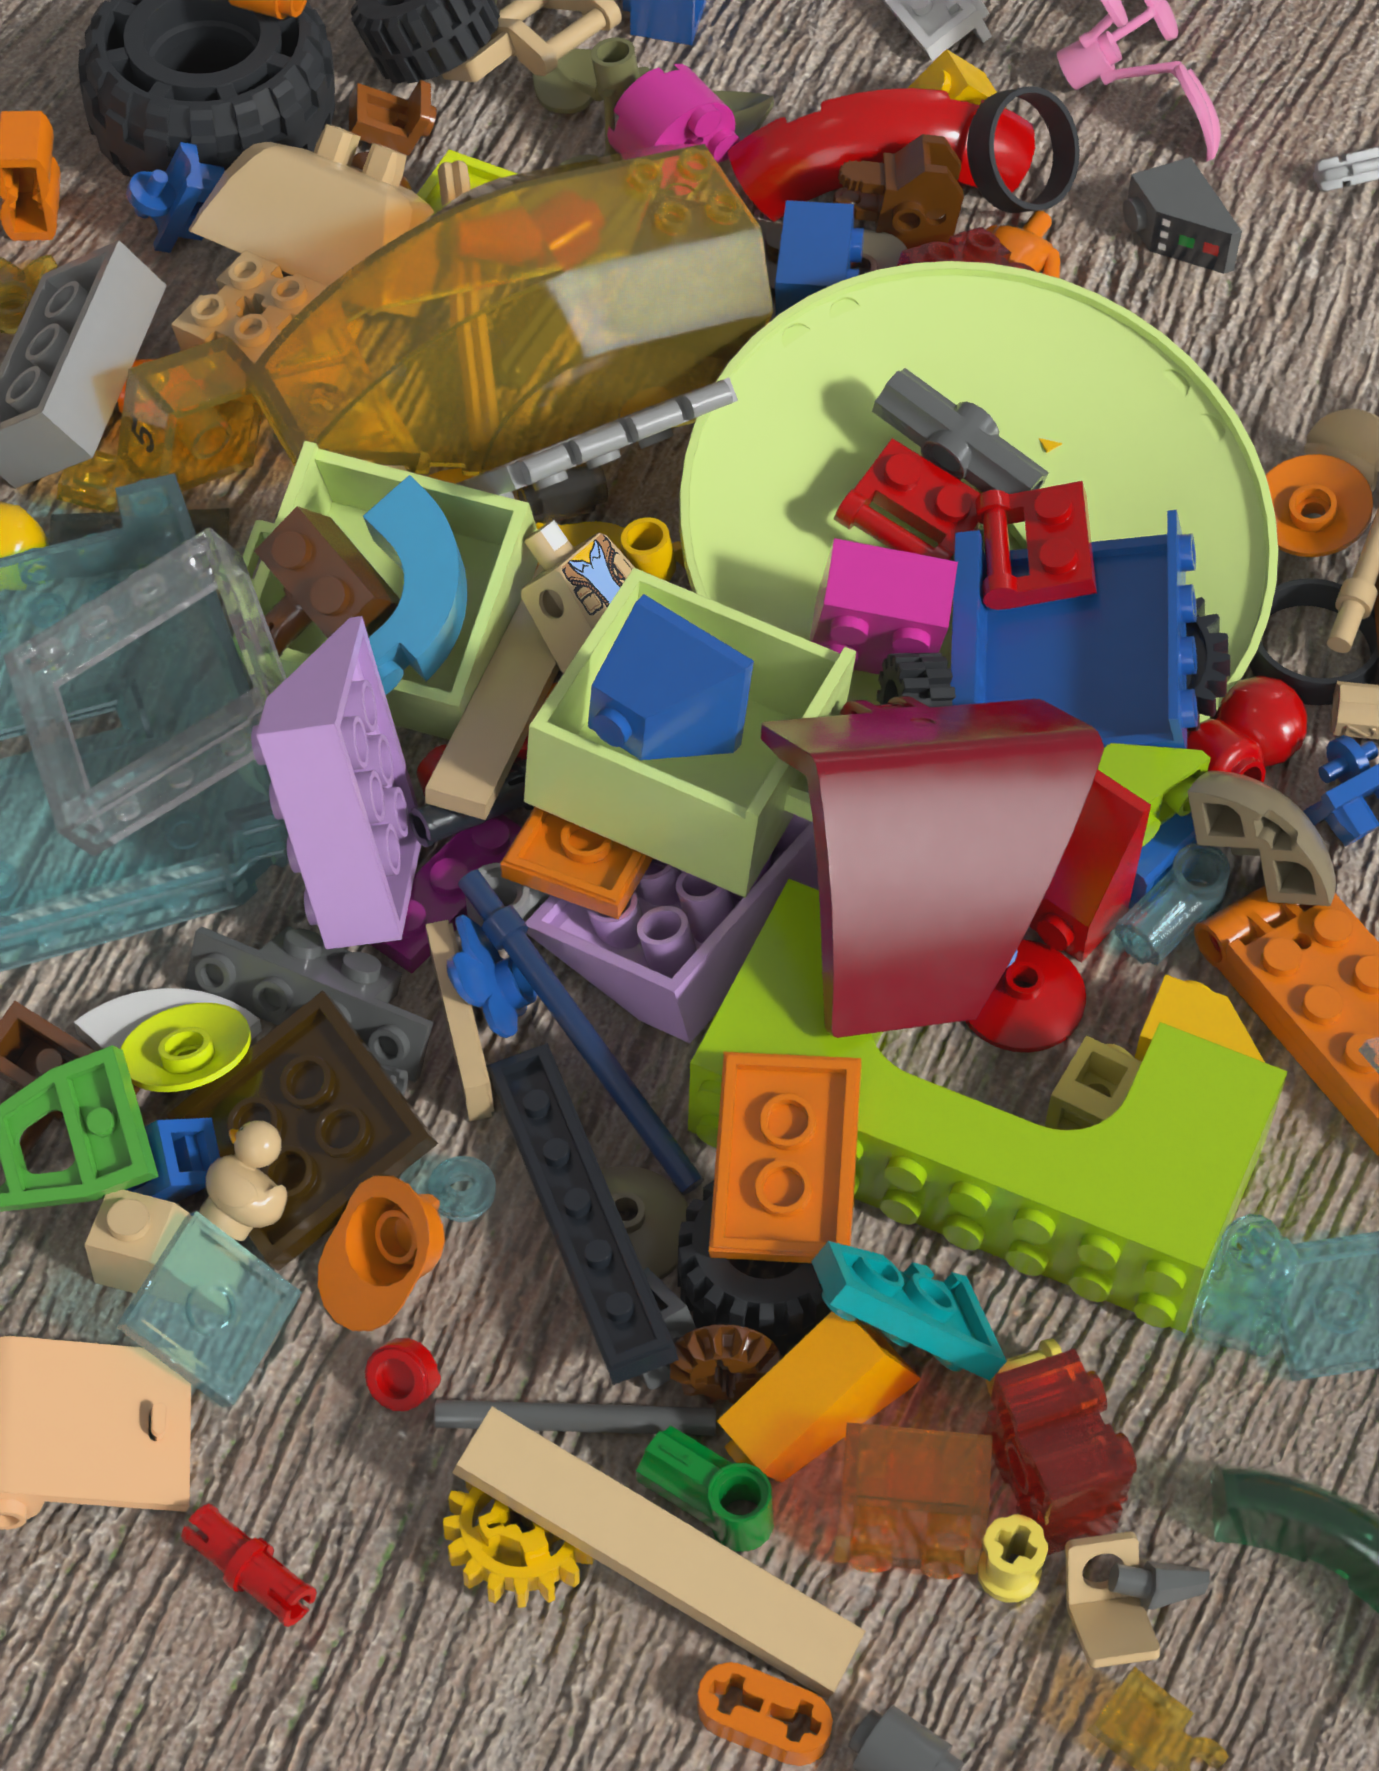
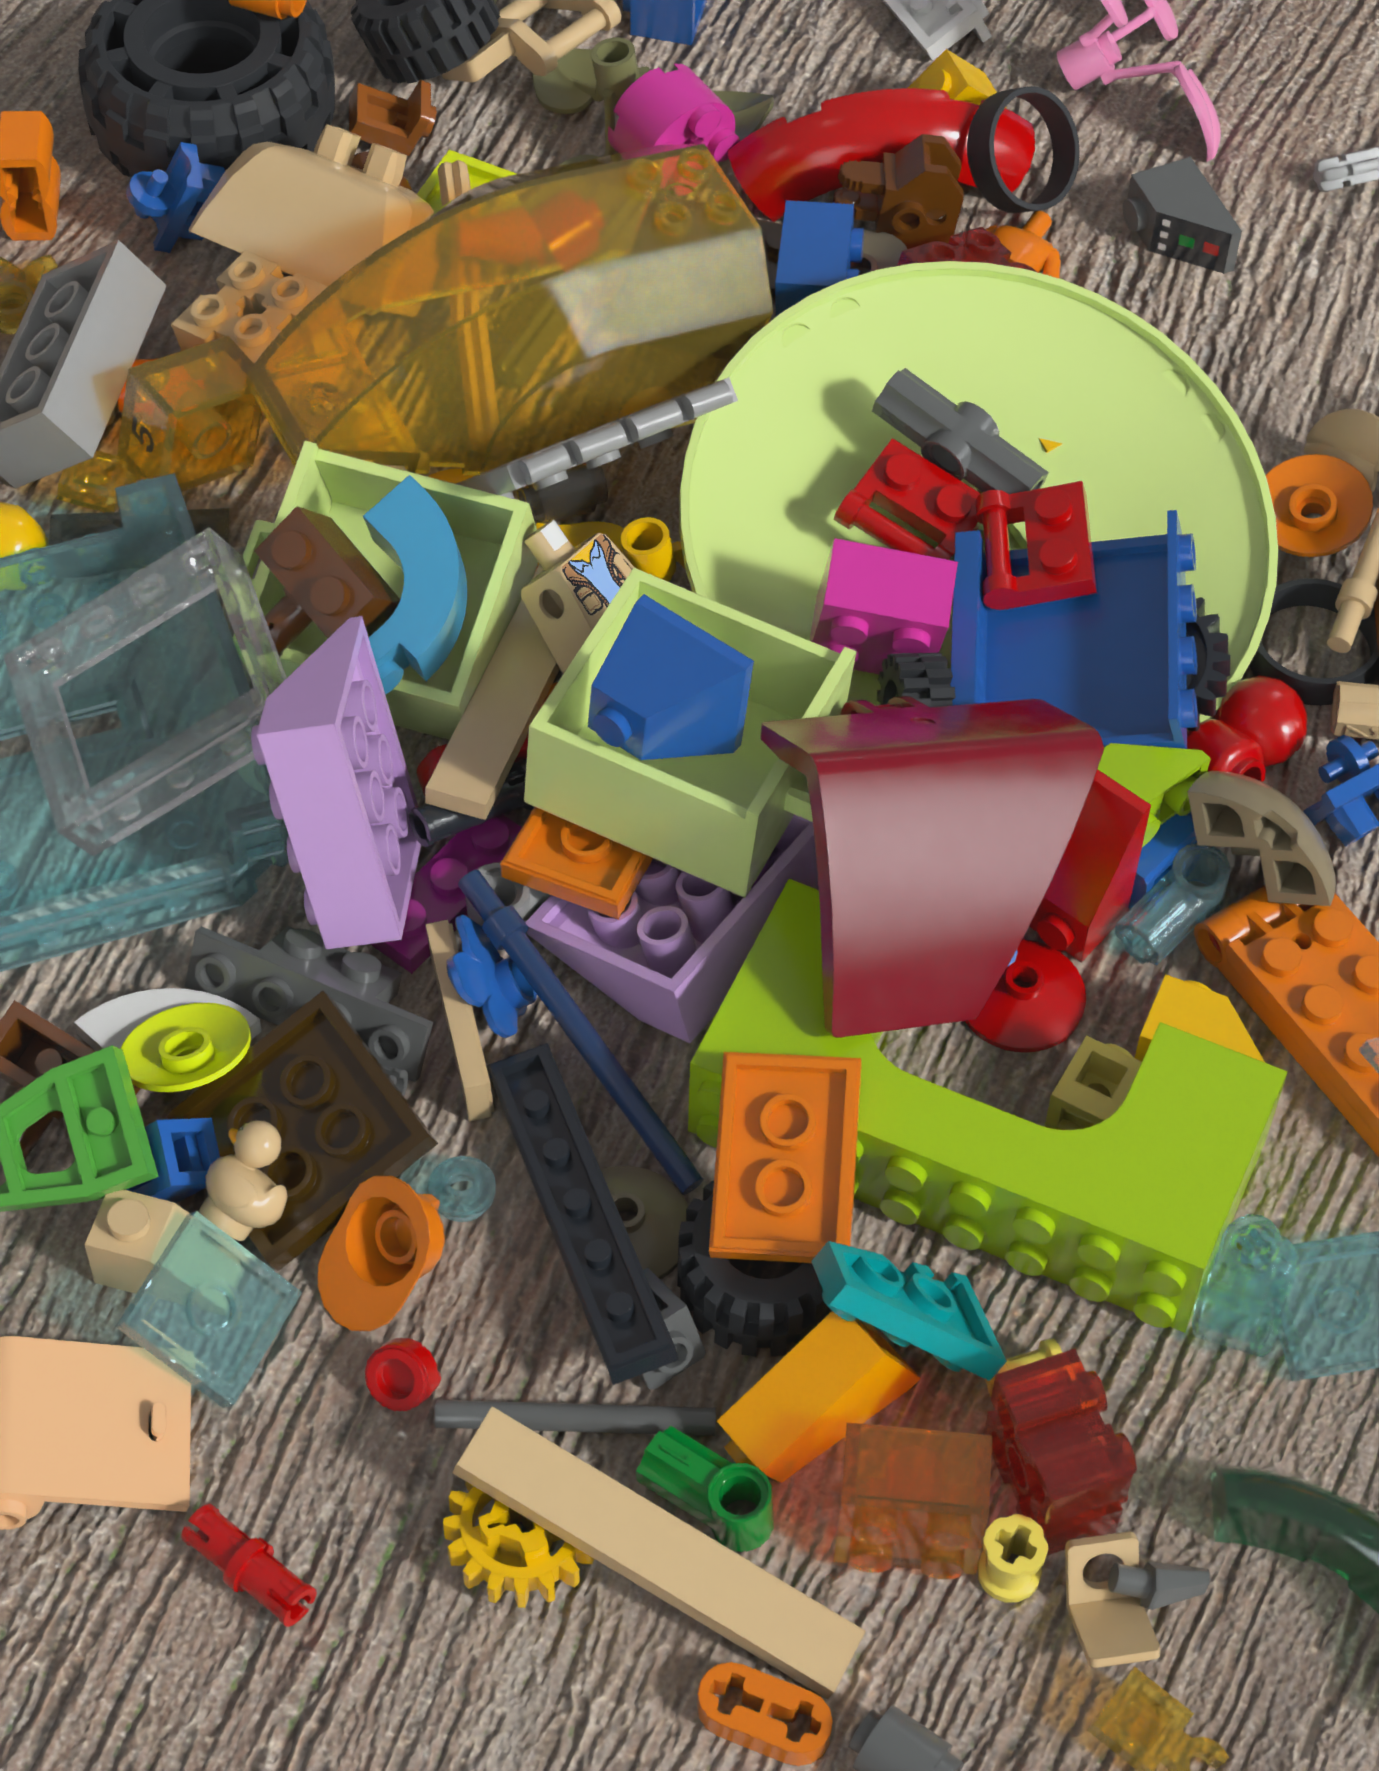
(740, 1348): reddish brown gear -> none

